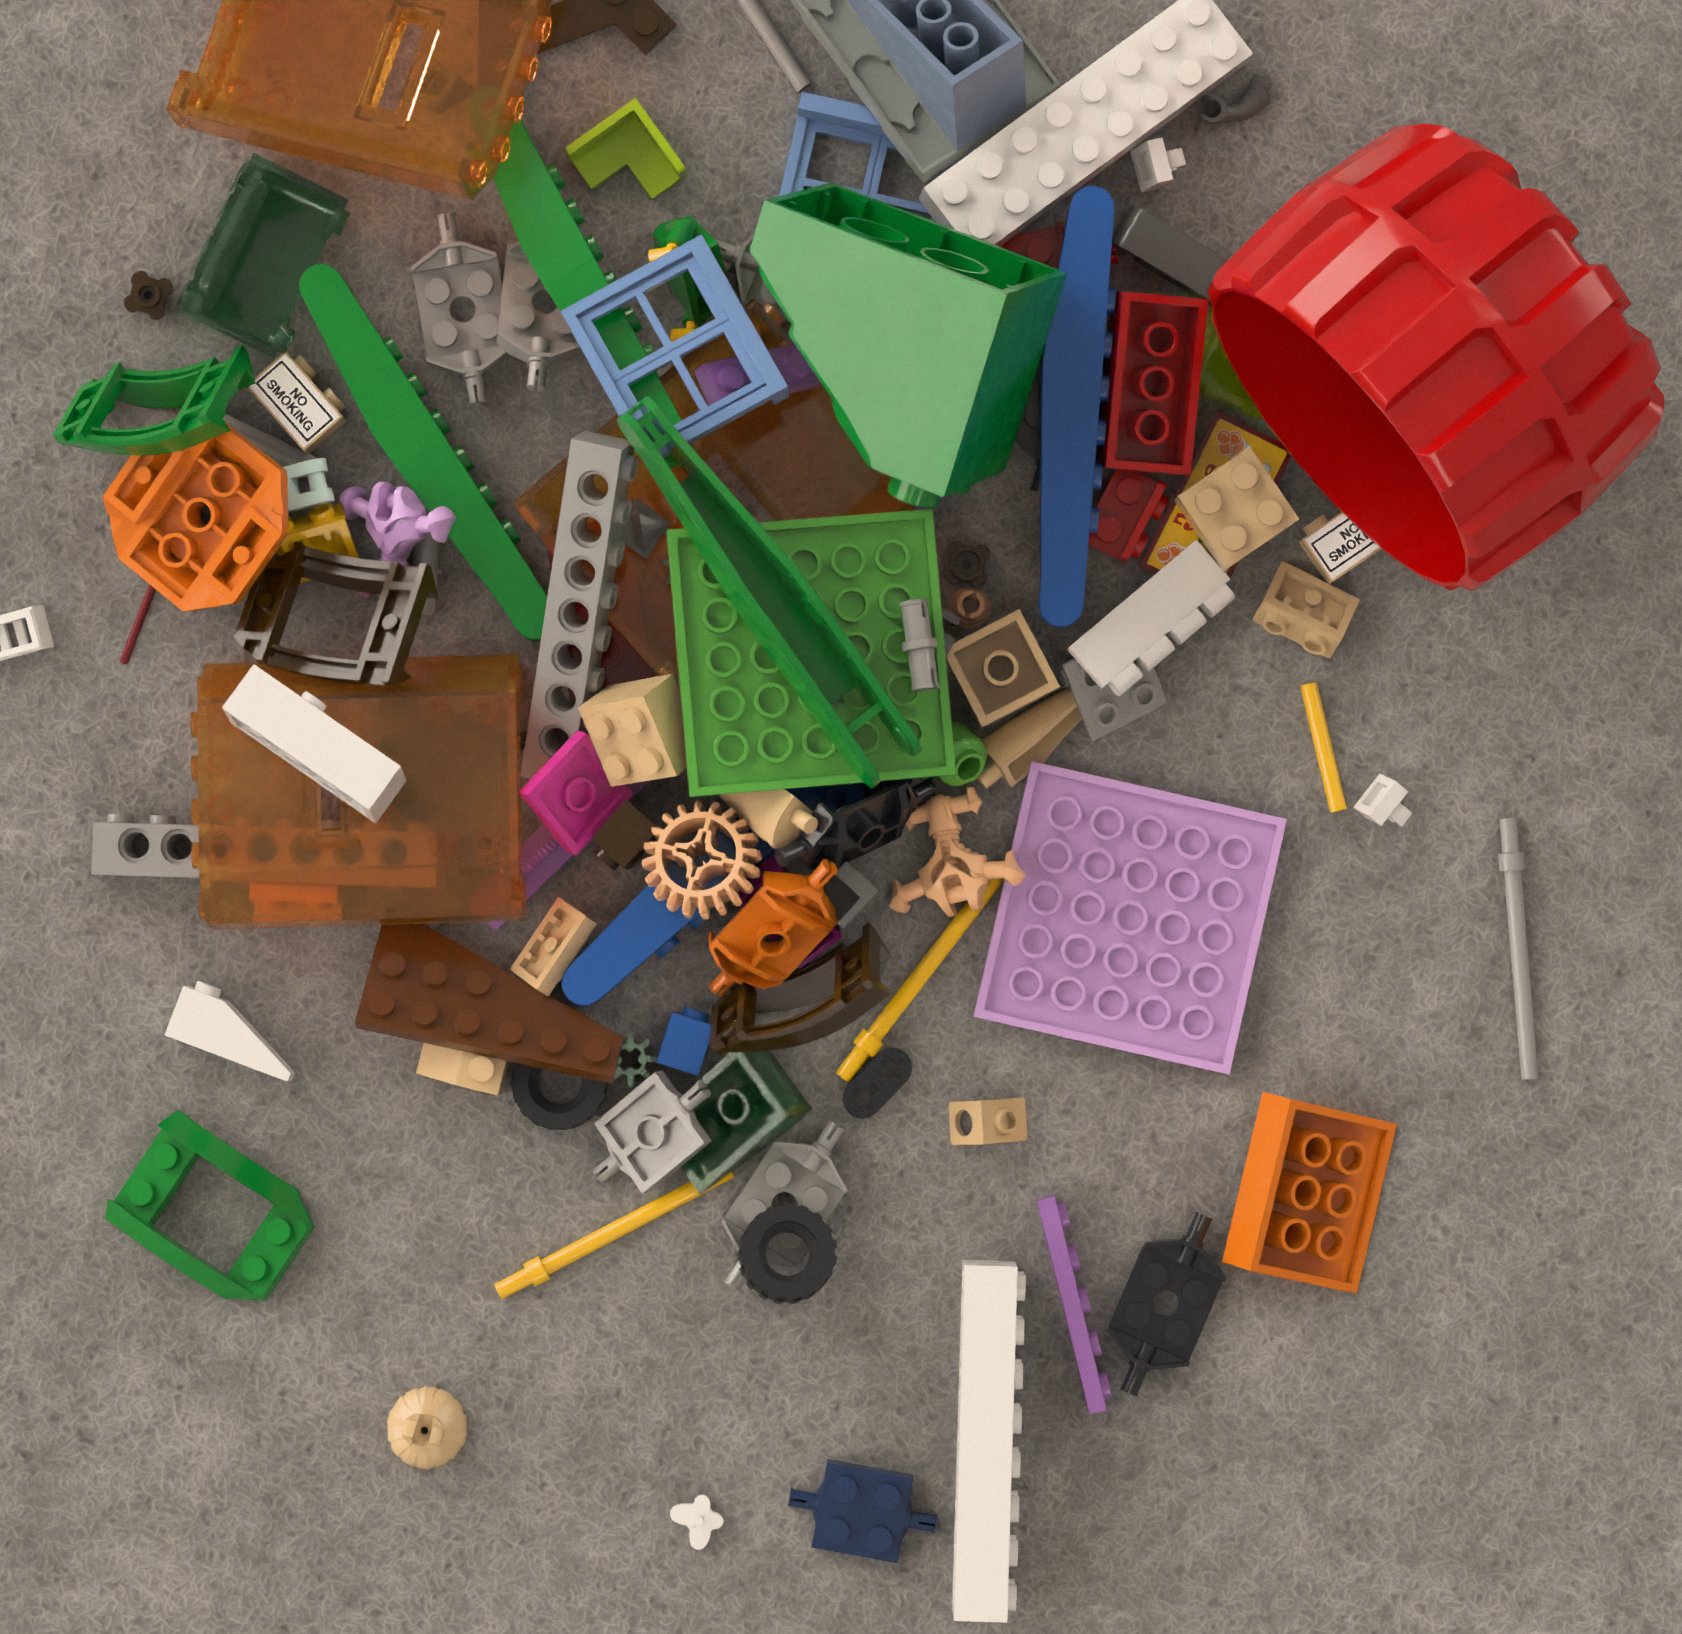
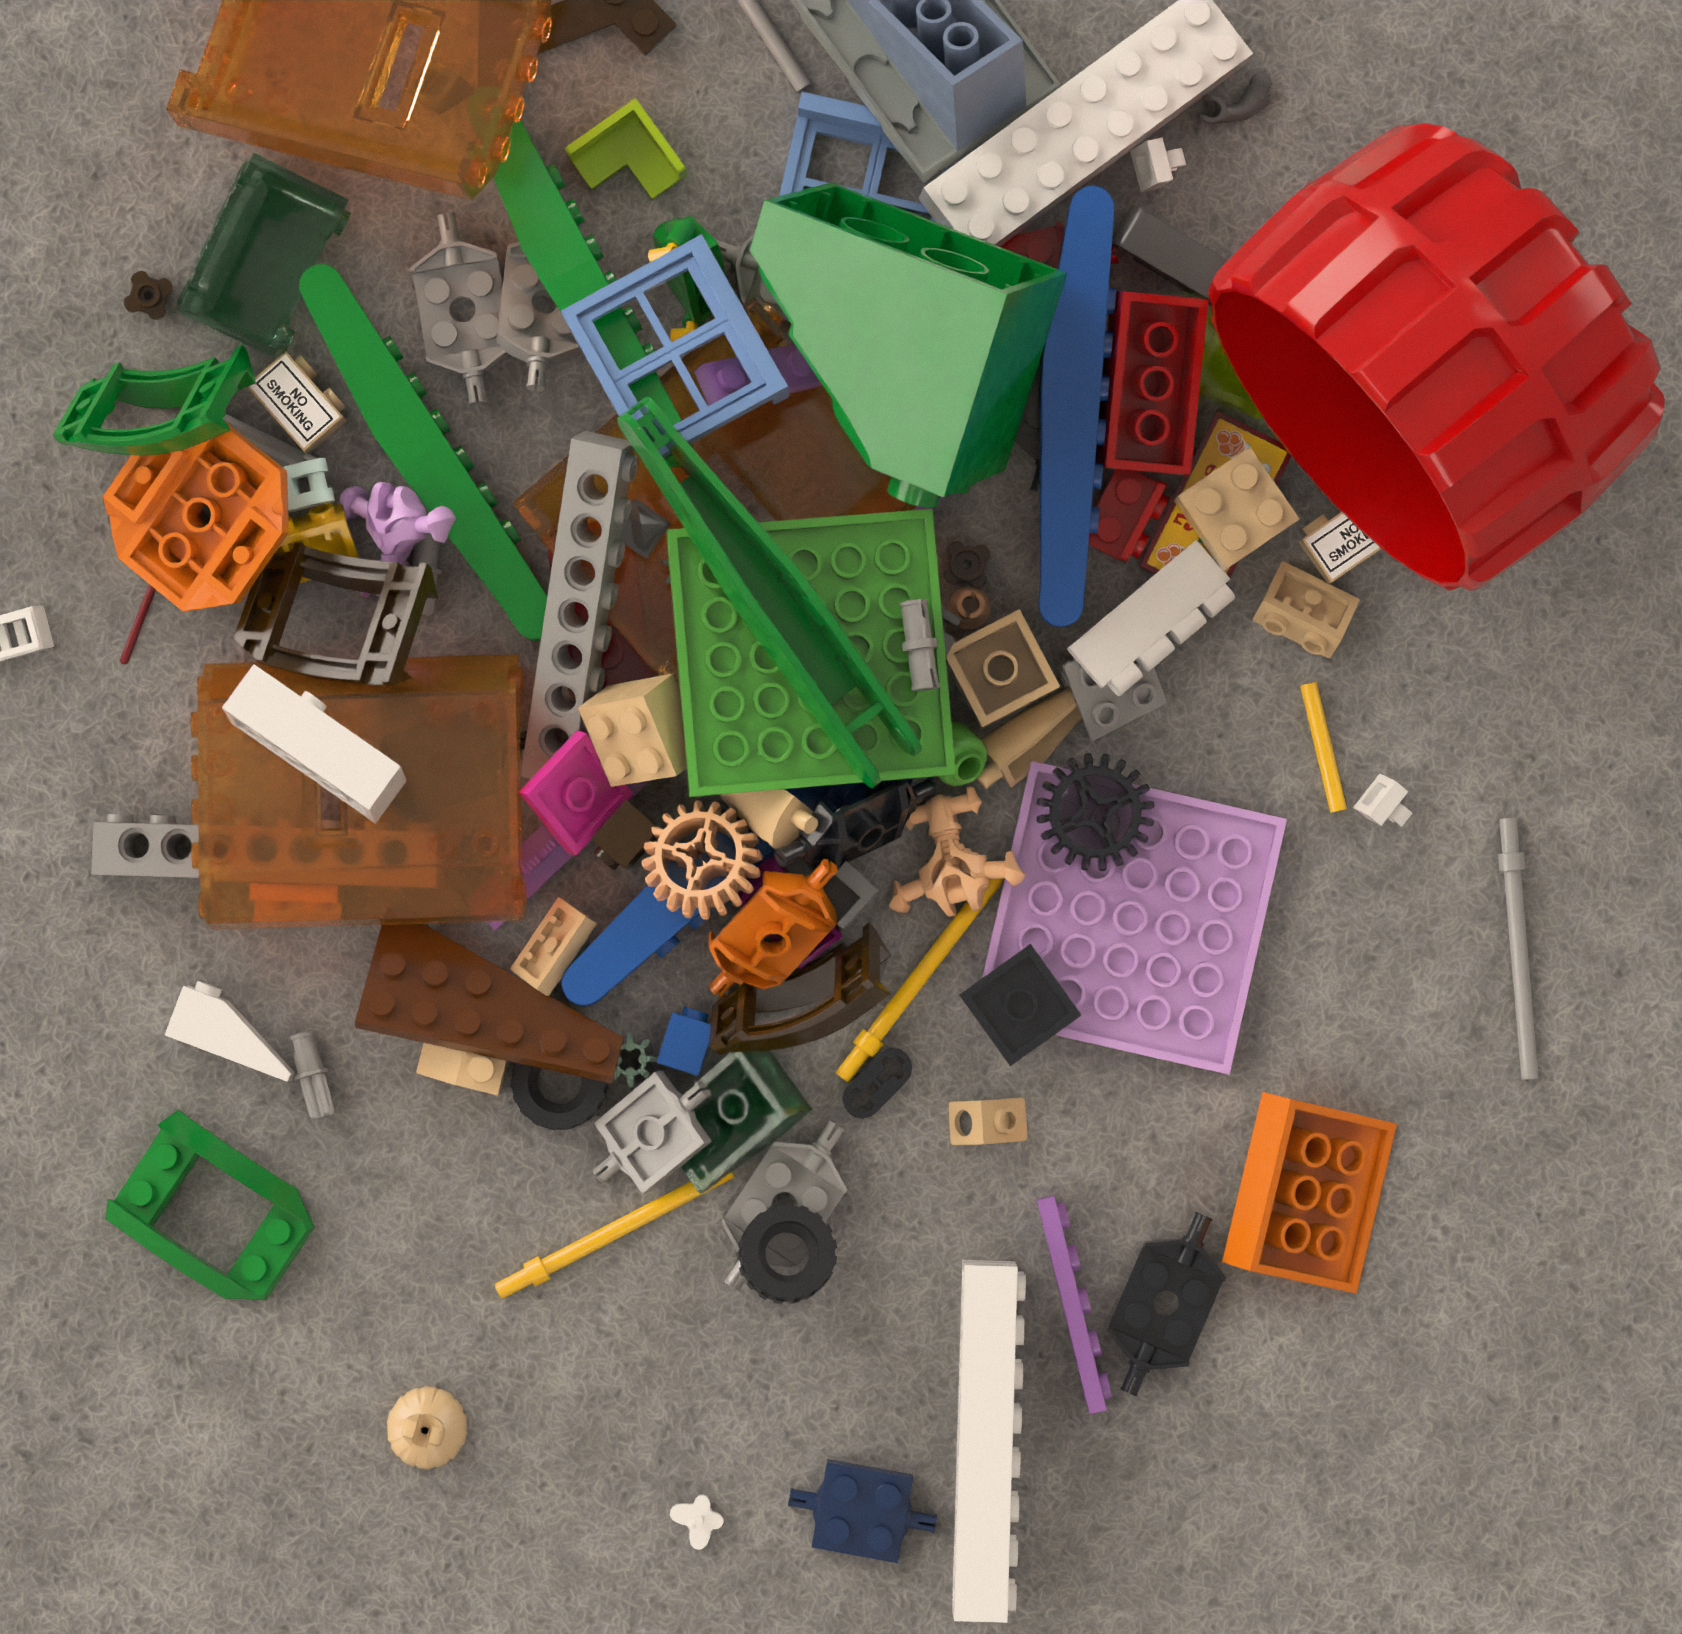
(311, 1074): none -> light grey axle
(1020, 1005): none -> black plate
(1129, 795): none -> black gear

